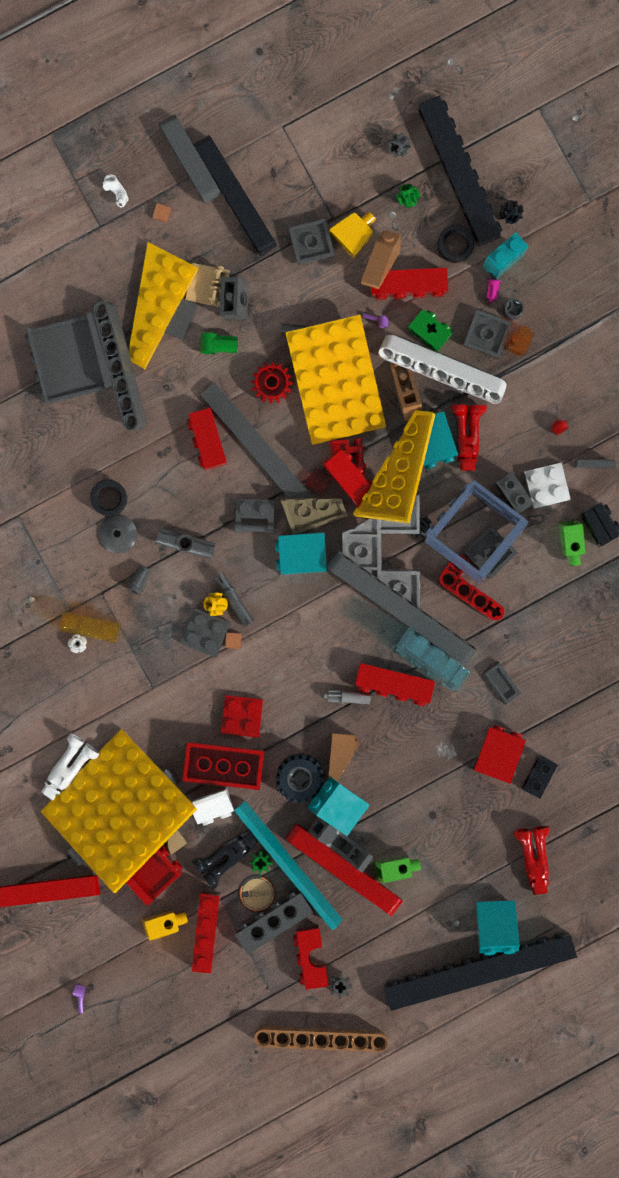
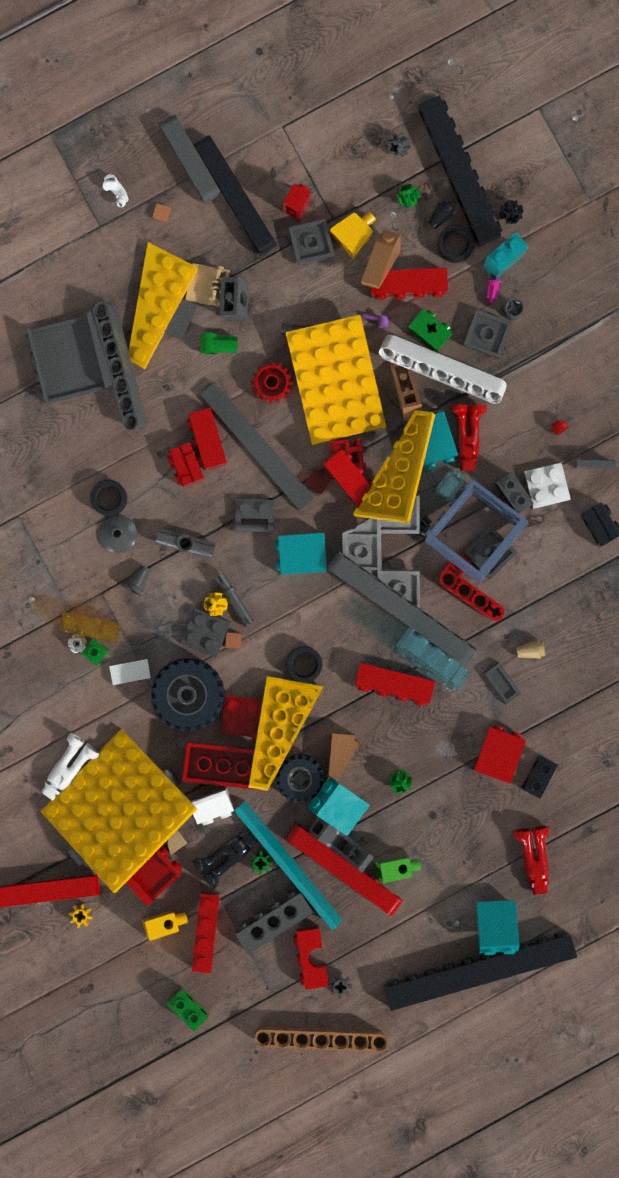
(79, 991): medium lavender hand -> none
(85, 912): none -> yellow gear
(95, 652): none -> green brick
(130, 672): none -> white tile
(186, 465): none -> red brick
(187, 694): none -> black wheel
(188, 1009): none -> green brick
(257, 893): tan sticker -> none
(281, 719): none -> yellow wing
(297, 201): none -> red brick
(312, 512): dark tan wing -> none
(314, 674): none -> black tyre
(347, 697): light grey piece -> none
(400, 781): none -> green gear
(441, 214): none -> black cone
(450, 485): none -> clear light blue brick
(521, 341): clear orange brick -> none
(531, 650): none -> tan cone
(569, 533): bright green torso -> none

